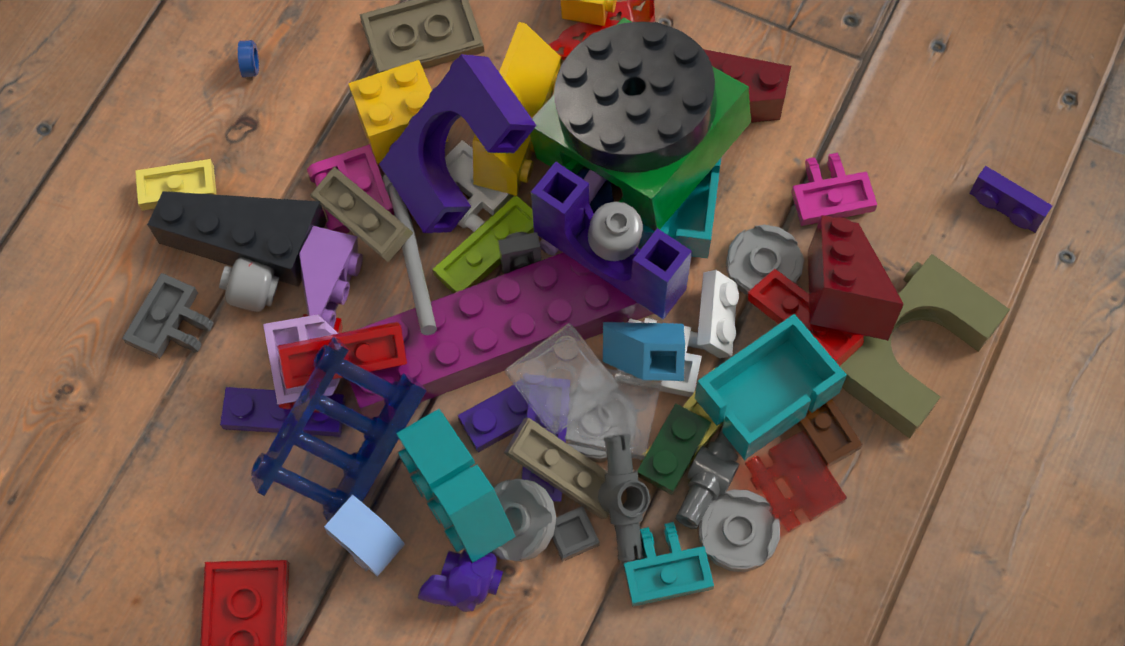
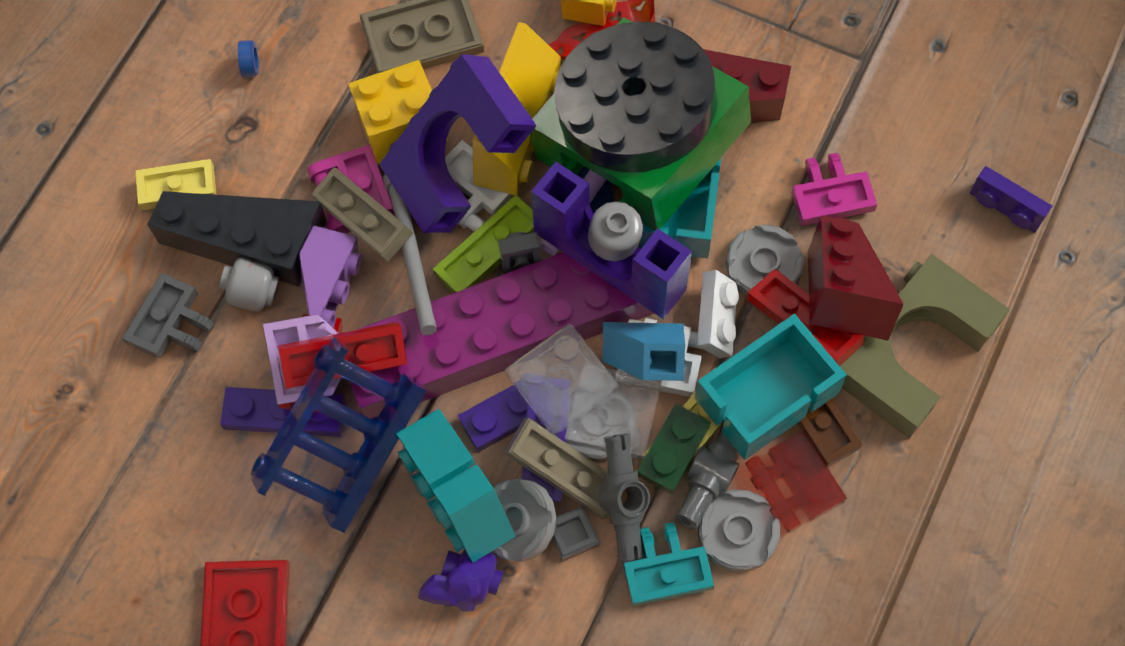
(364, 536): light blue brick -> none

